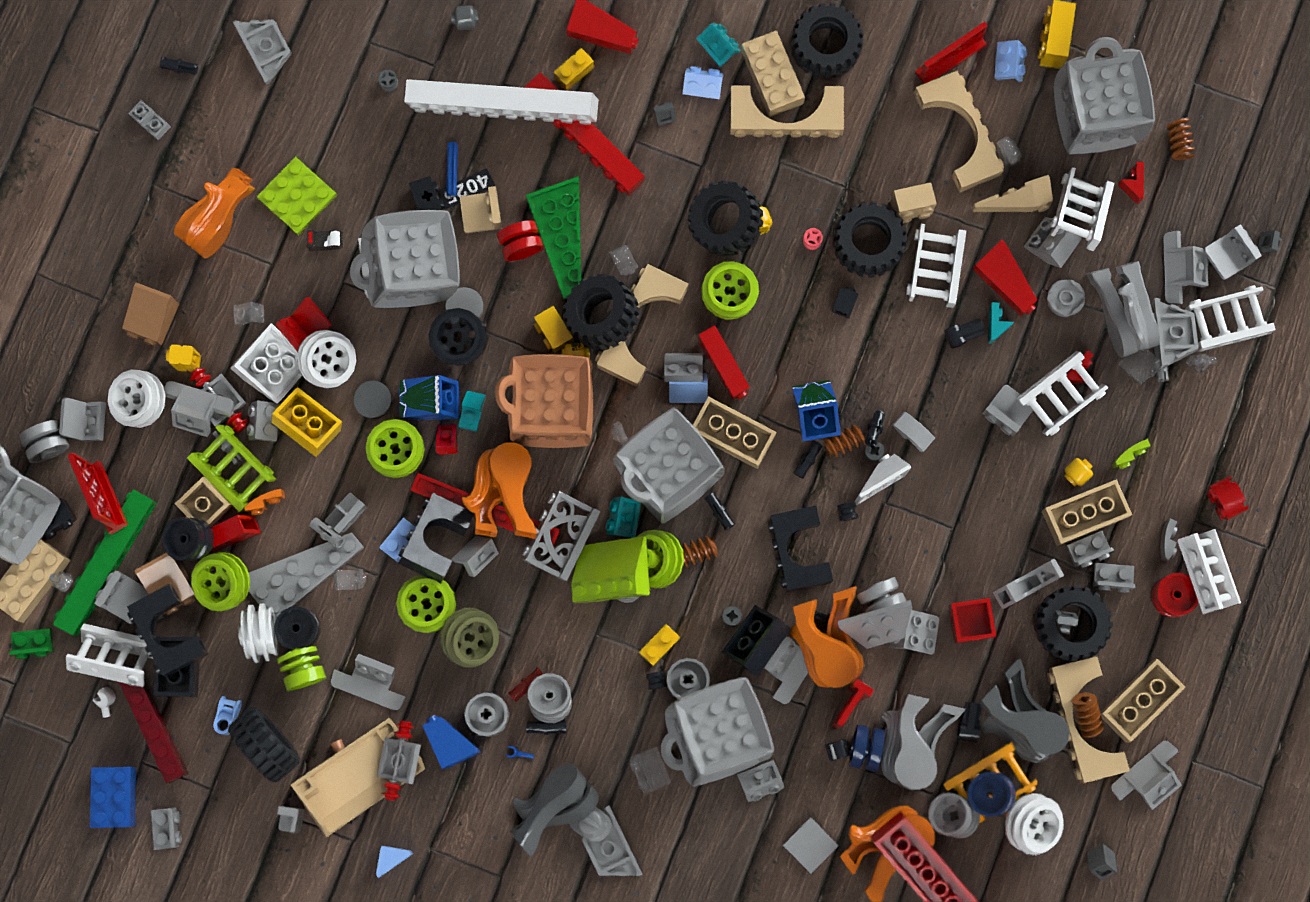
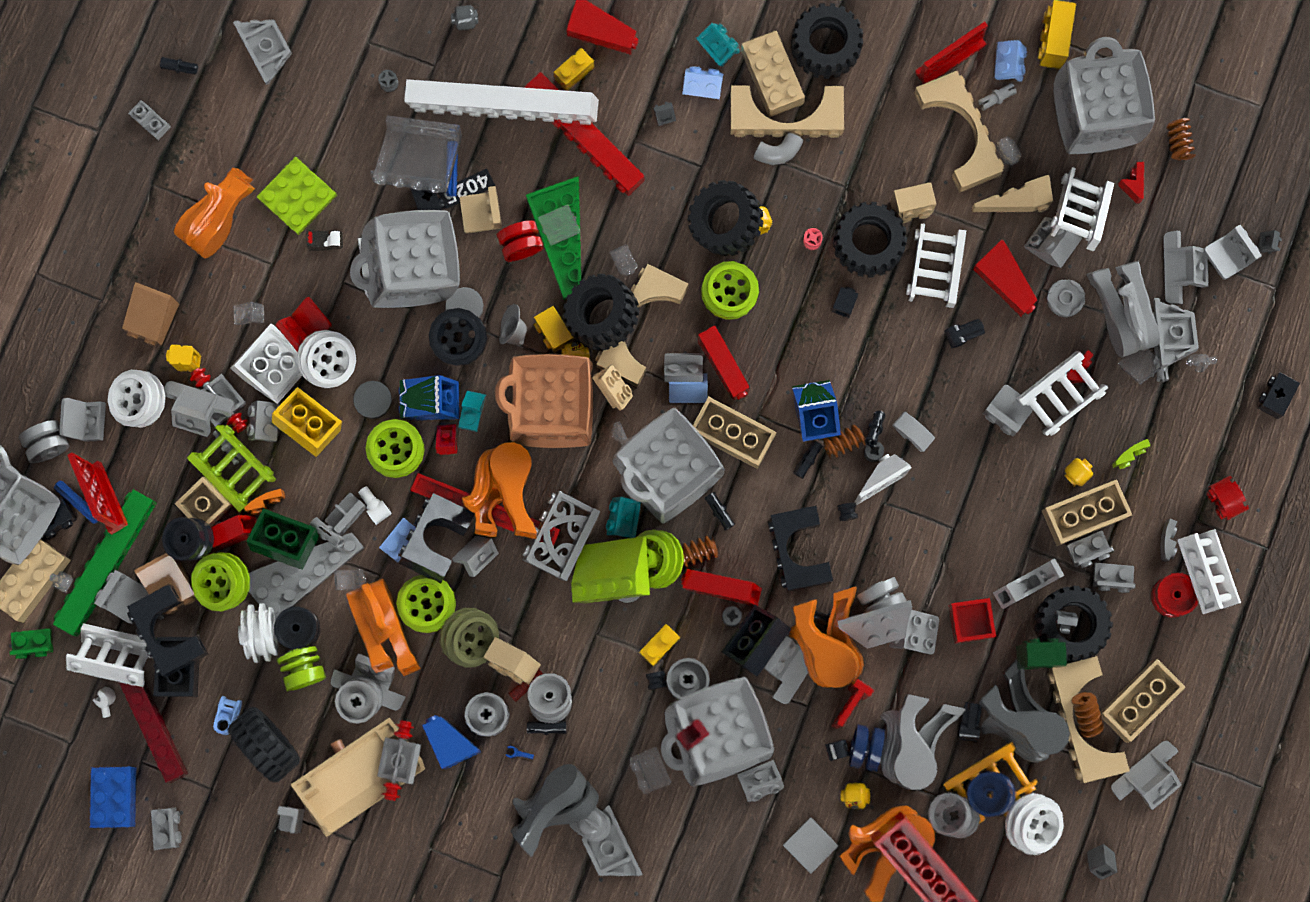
(75, 500): none -> blue axle
(282, 539): none -> dark green brick
(350, 707): none -> light grey wheel
(375, 508): none -> white pin
(377, 621): none -> orange animal
(390, 858): light blue slope -> none
(417, 154): none -> clear panel
(511, 661): none -> tan brick
(512, 327): none -> light grey piece
(559, 225): none -> clear piece
(613, 387): none -> tan bracket
(692, 735): none -> dark red panel
(722, 587): none -> red slope
(779, 154): none -> light grey cylinder
(855, 795): none -> yellow head
(996, 327): teal slope -> none
(997, 96): none -> light grey pin
(1037, 654): none -> dark green brick
(1243, 332): white fence -> none
(1286, 390): none -> black brick

